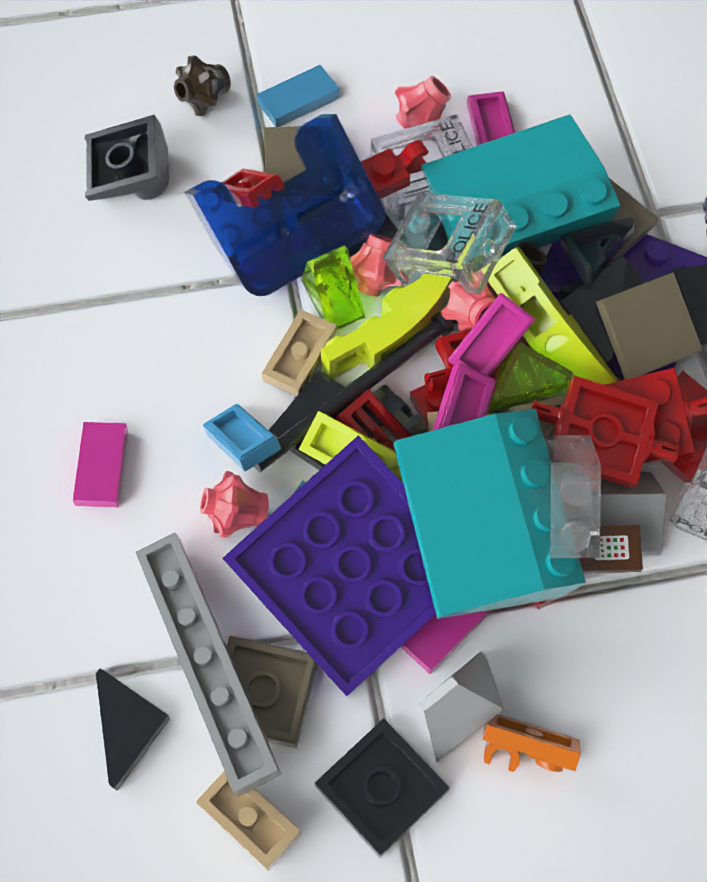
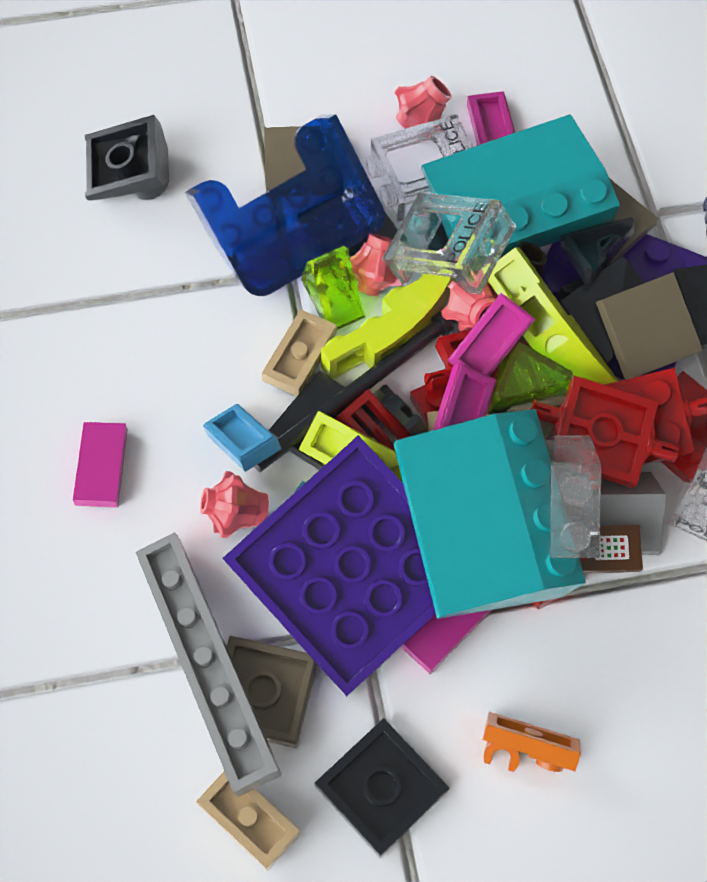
(127, 726): black tile -> none
(201, 84): dark brown rock -> none
(253, 186): red tile -> none
(298, 95): dark azure tile -> none
(392, 172): red plate -> none
(461, 705): light grey slope -> none

